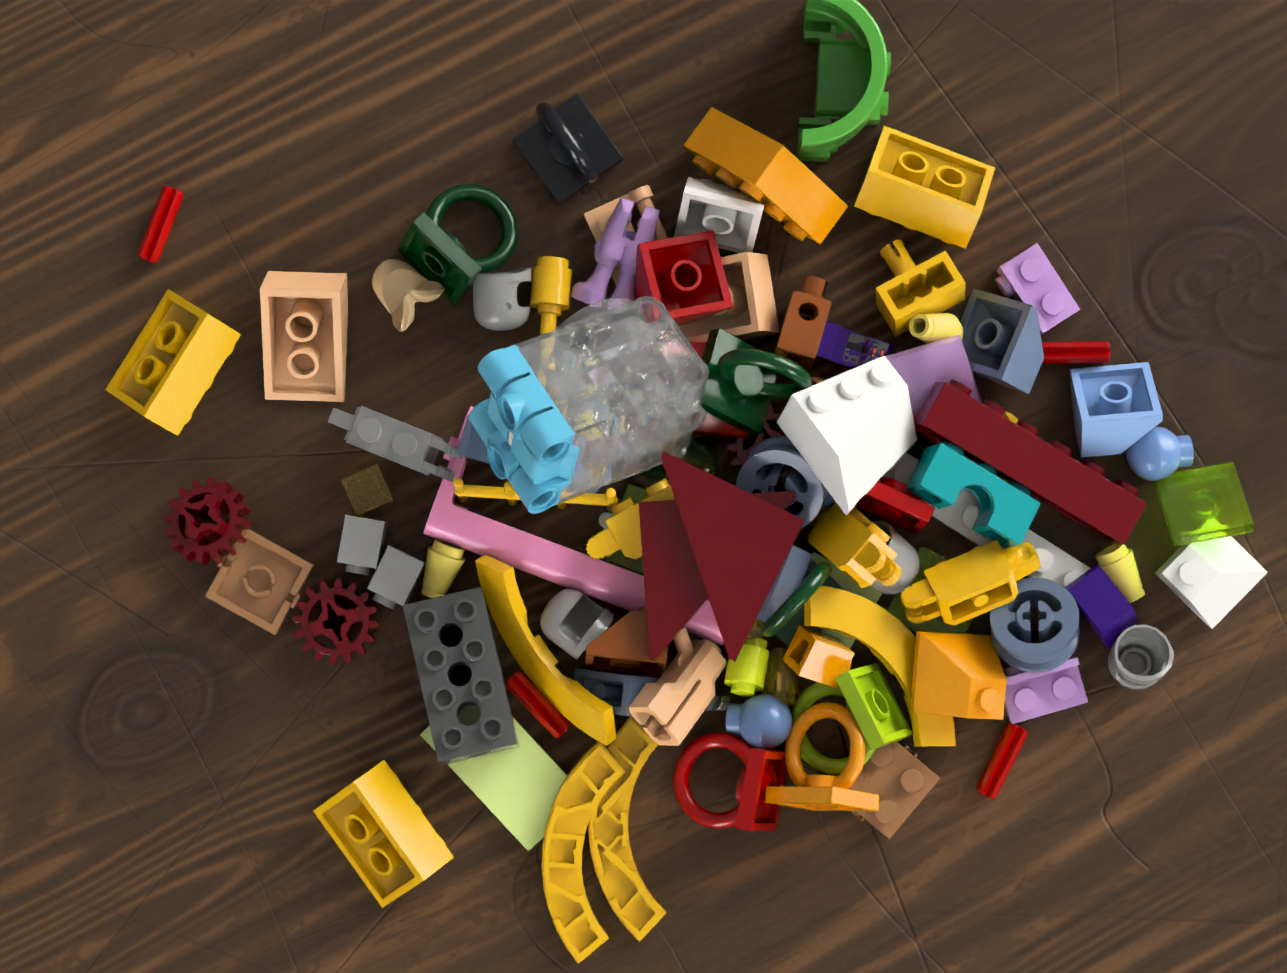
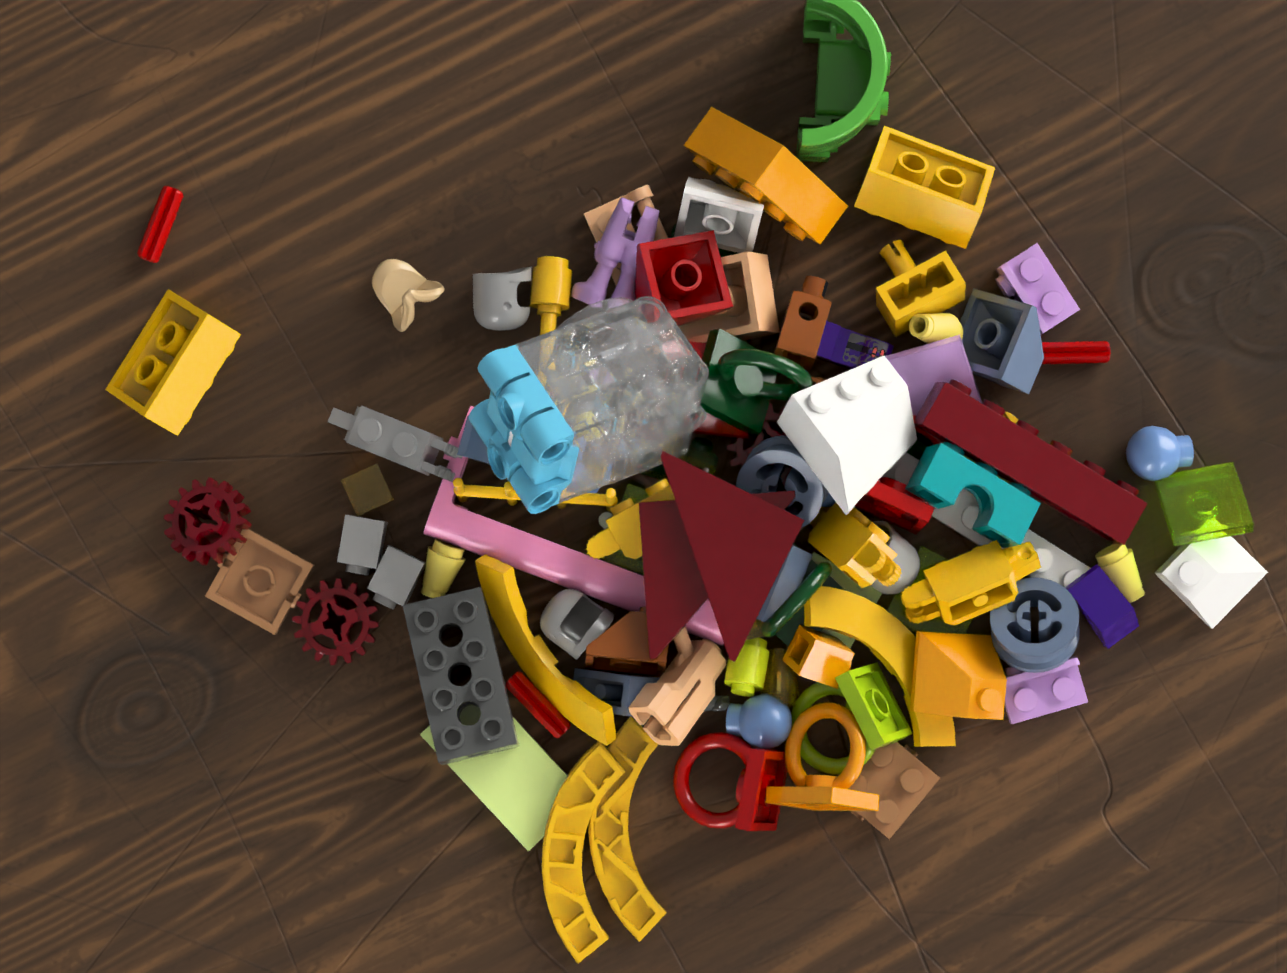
(304, 335): light nougat slope -> none
(383, 834): yellow slope -> none
(442, 256): dark green tile -> none
(567, 148): black tile -> none
(1001, 761): red axle -> none
(1113, 407): light blue slope -> none
(1132, 669): light grey helmet -> none

